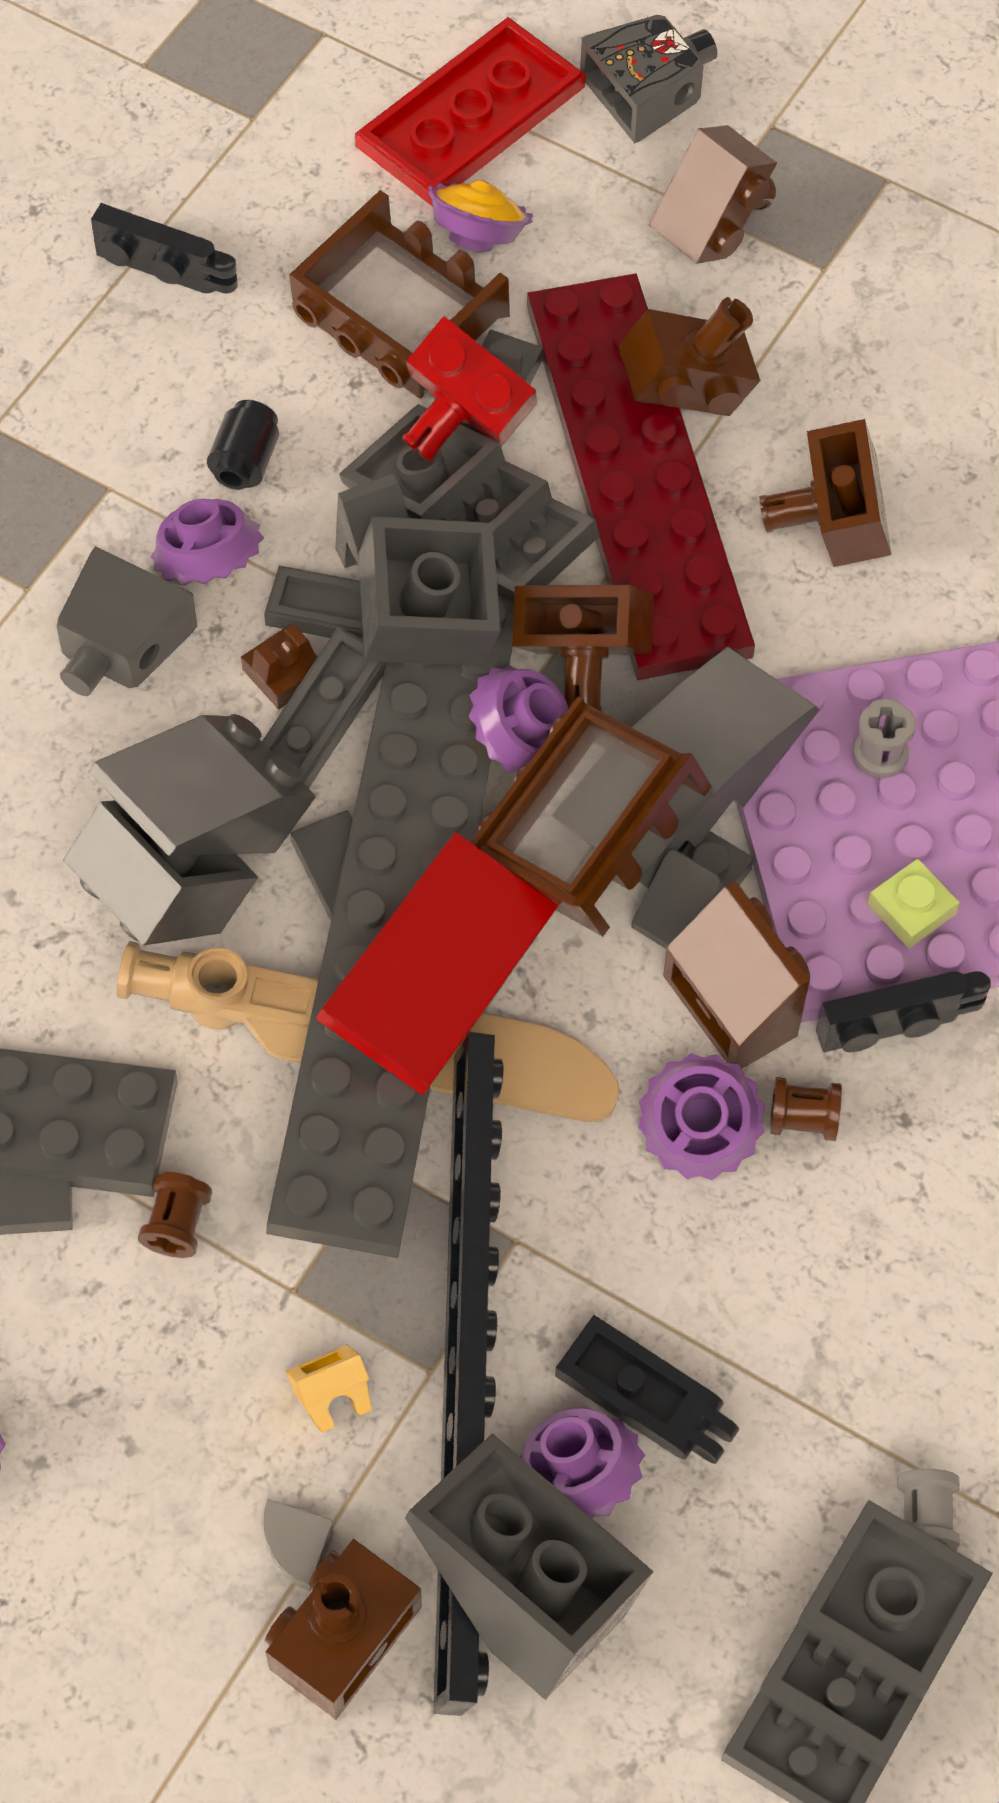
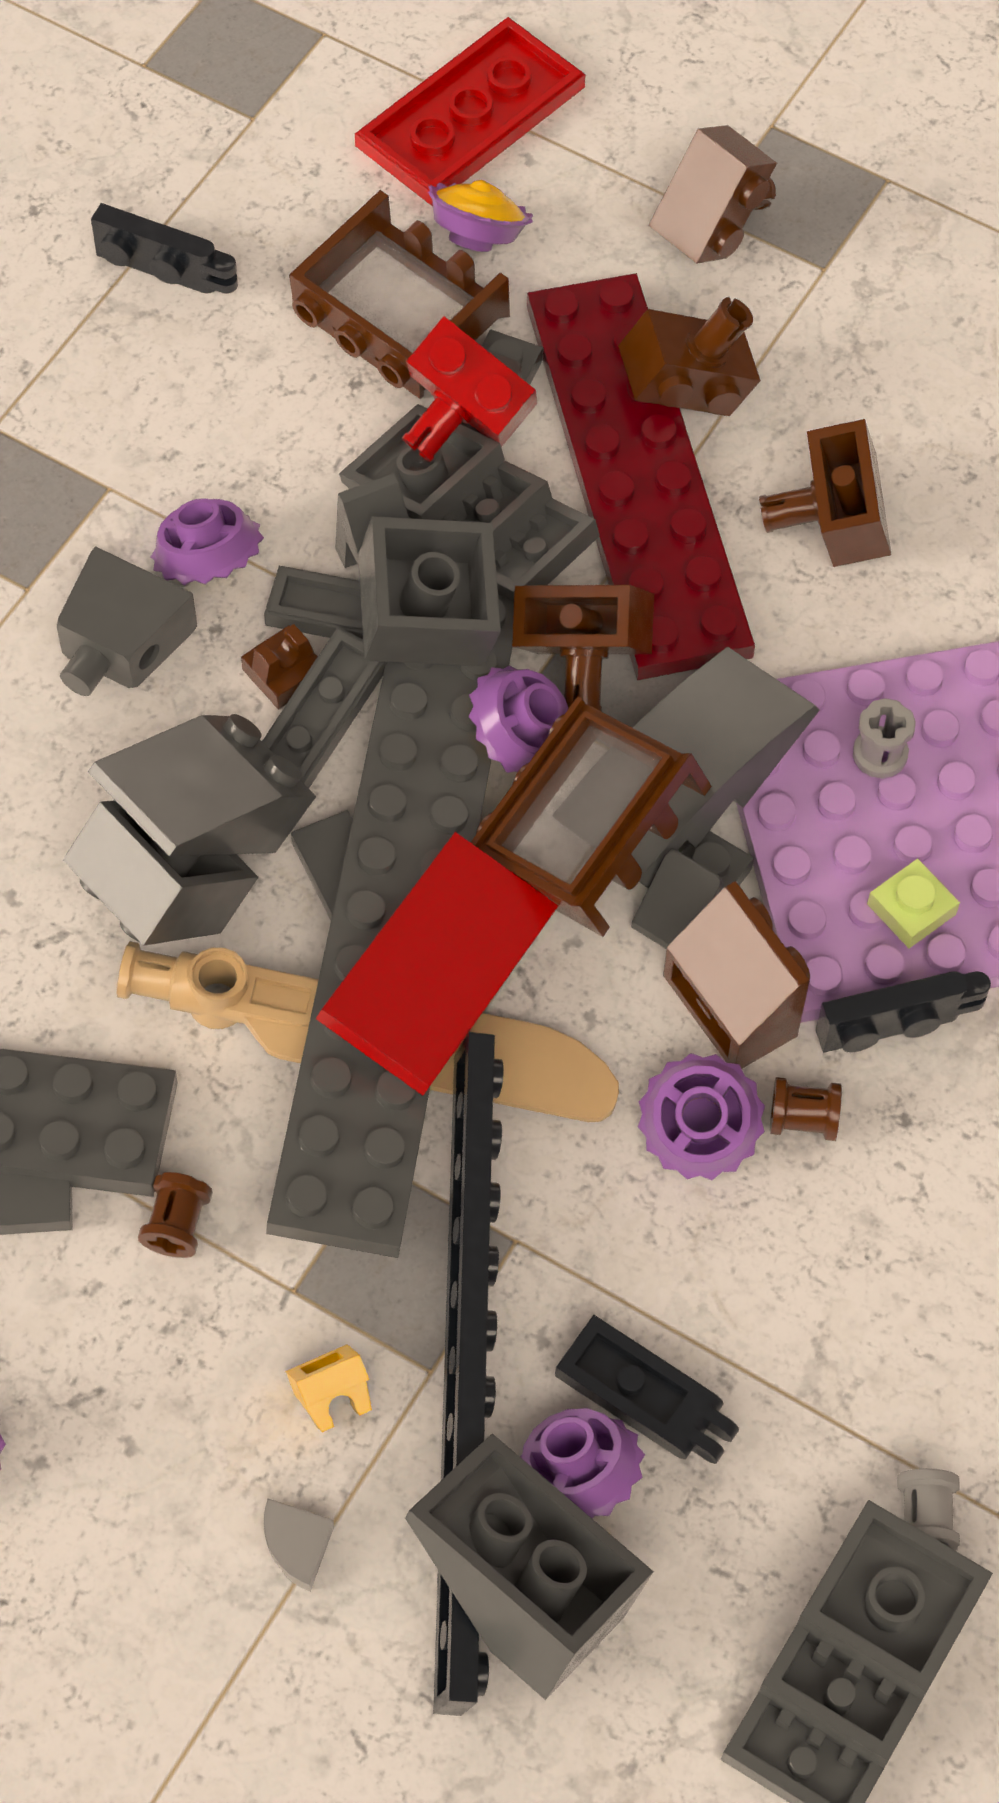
(244, 445): black brick -> none
(342, 1627): reddish brown brick -> none
(646, 72): dark grey torso -> none

